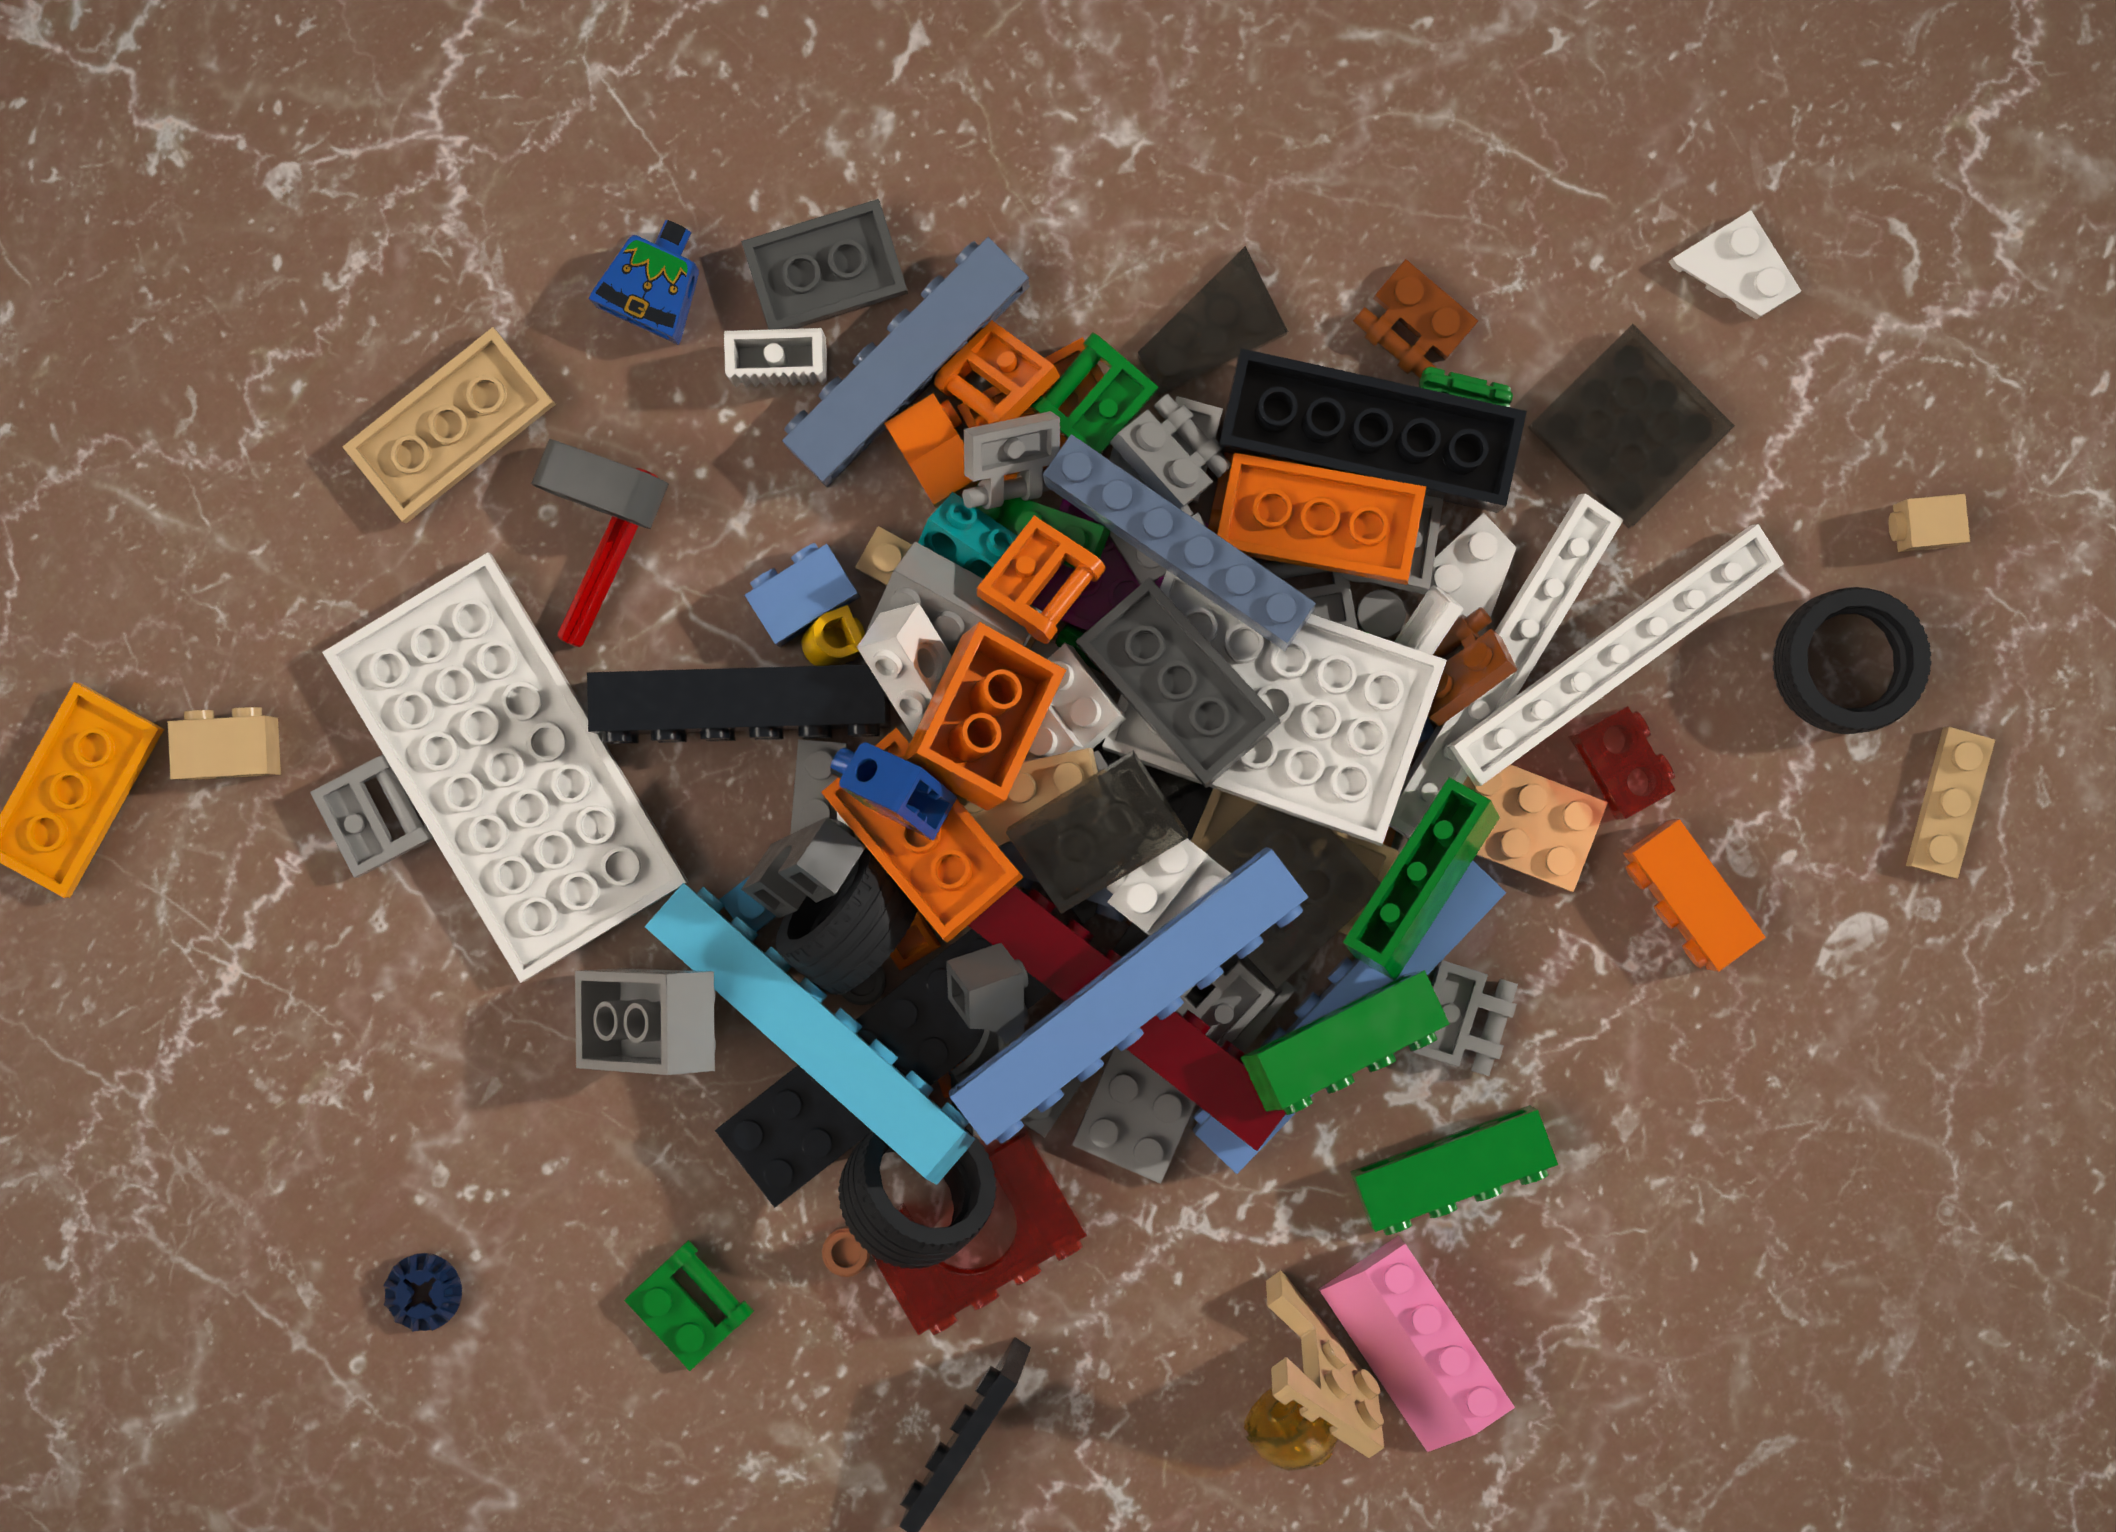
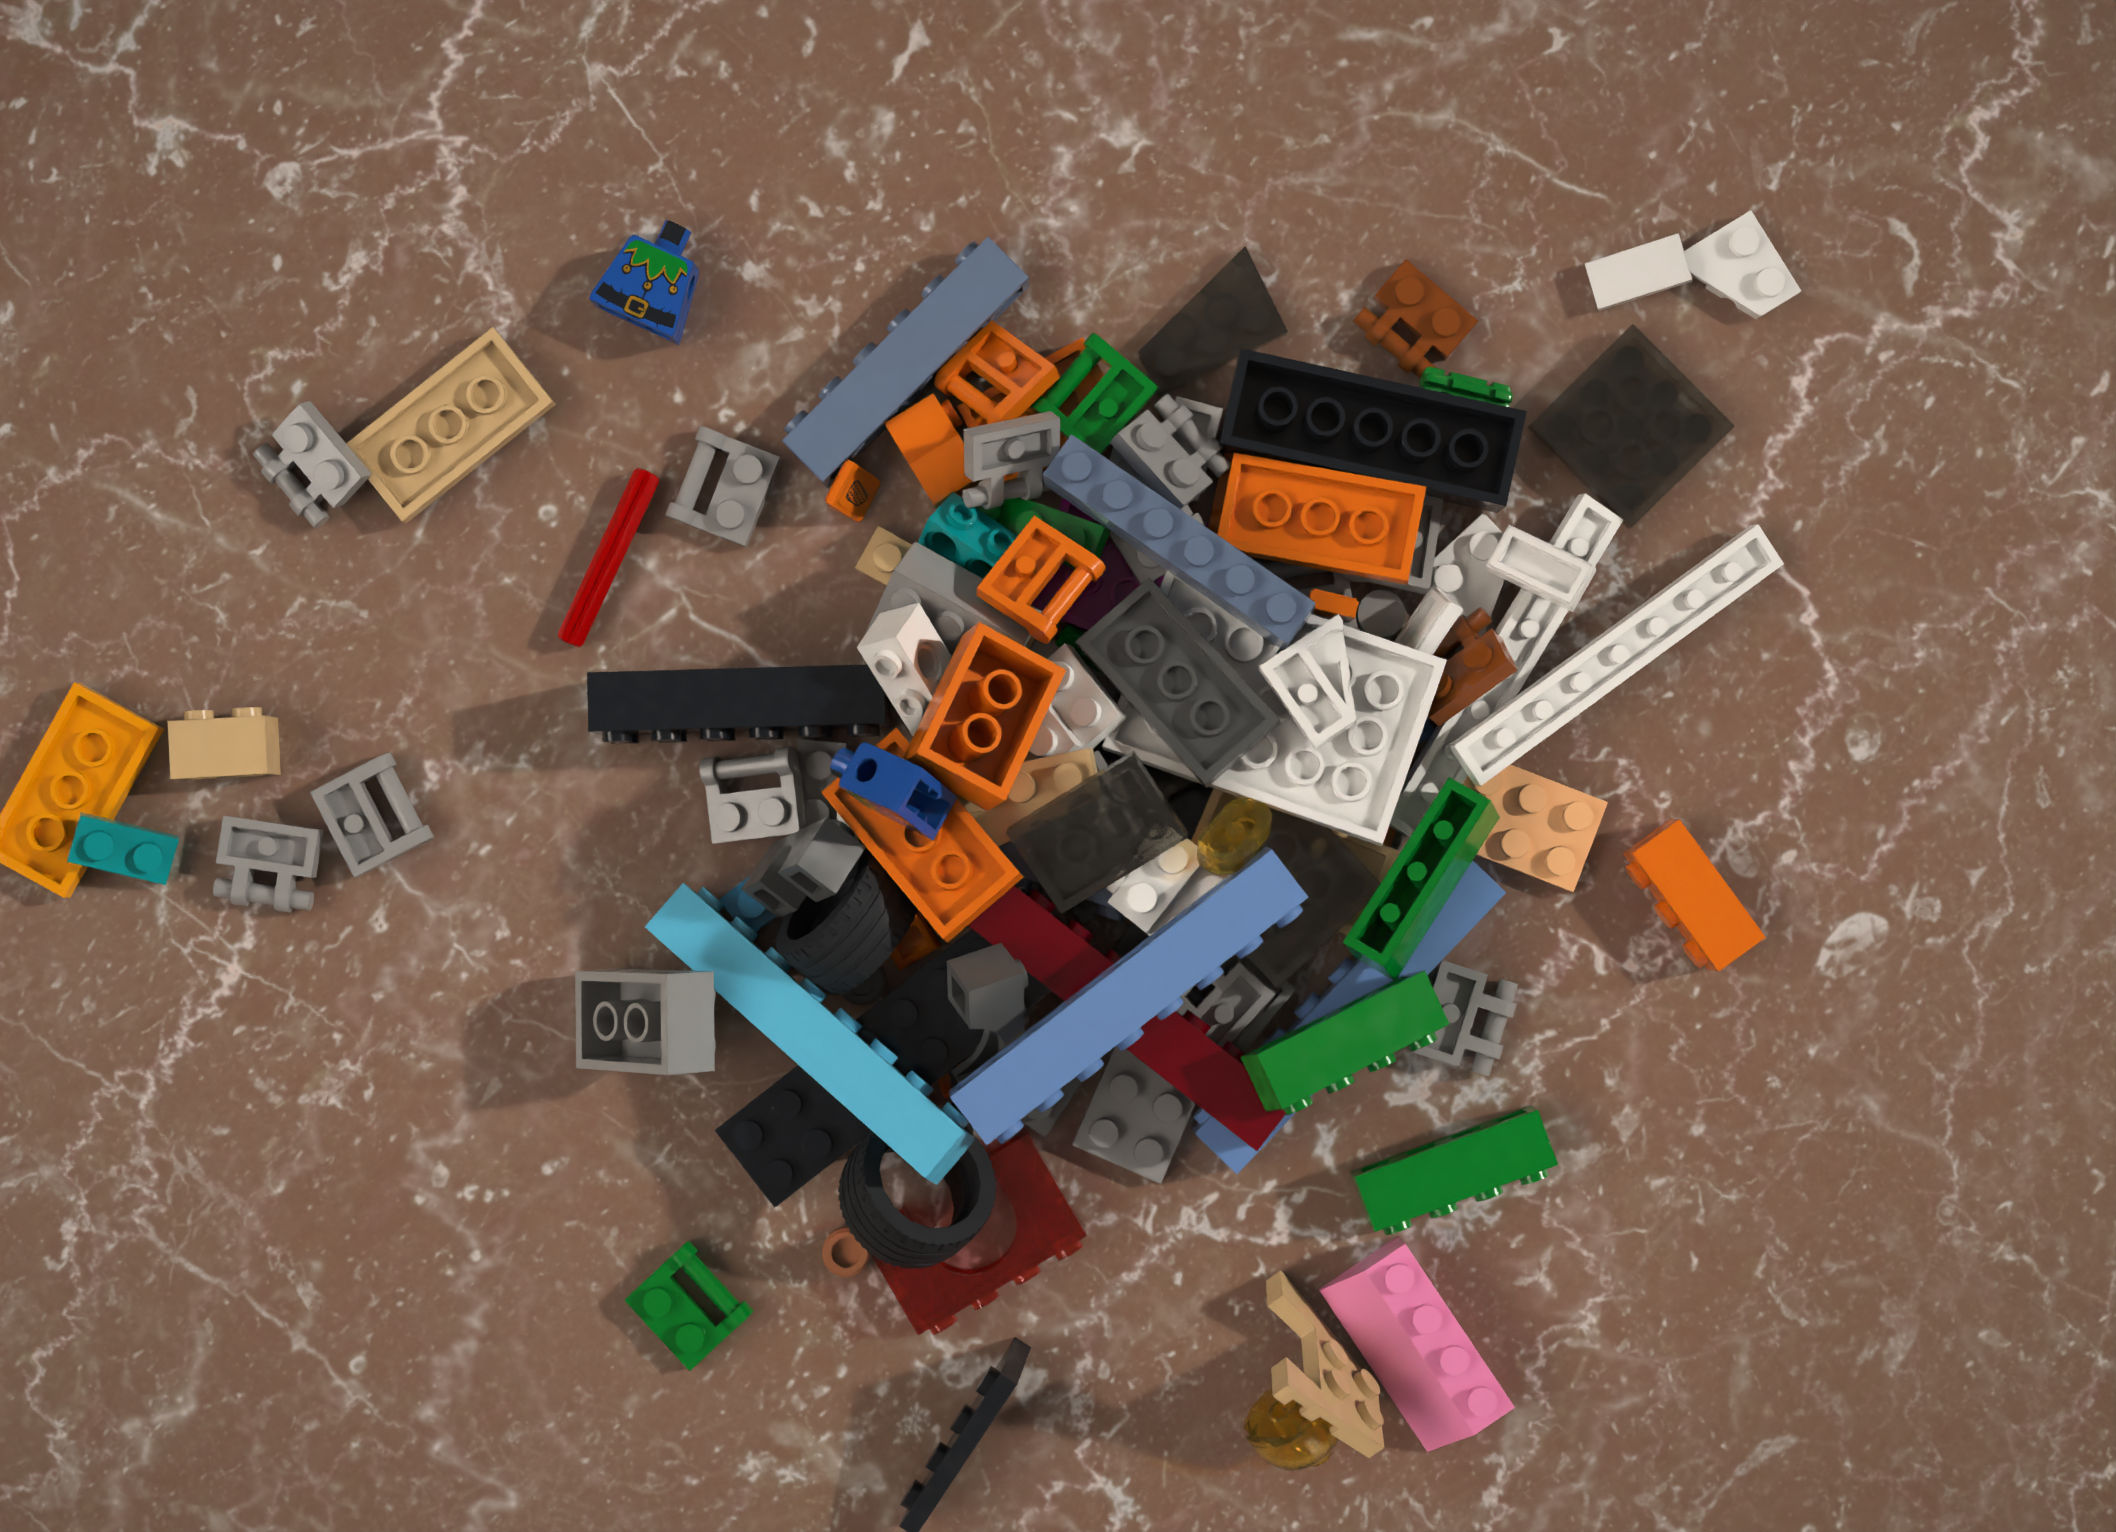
(123, 848): none -> teal plate
(271, 848): none -> light grey plate
(320, 455): none -> light grey plate
(445, 1292): dark blue gear -> none
(505, 767): white plate -> none
(600, 483): dark grey beam -> none
(738, 492): none -> light grey plate
(759, 811): none -> light grey plate
(775, 356): white brick -> none
(801, 593): medium blue brick -> none
(825, 266): dark grey plate -> none
(833, 638): yellow plate -> none
(852, 491): none -> orange slope
(1234, 836): none -> clear yellow plate
(1315, 683): none -> white wing
(1332, 604): none -> orange tile
(1541, 568): none -> white tile
(1612, 770): clear red brick -> none
(1638, 272): none -> white tile
(1904, 635): black tyre -> none
(1929, 523): tan brick -> none
(1950, 802): tan plate -> none

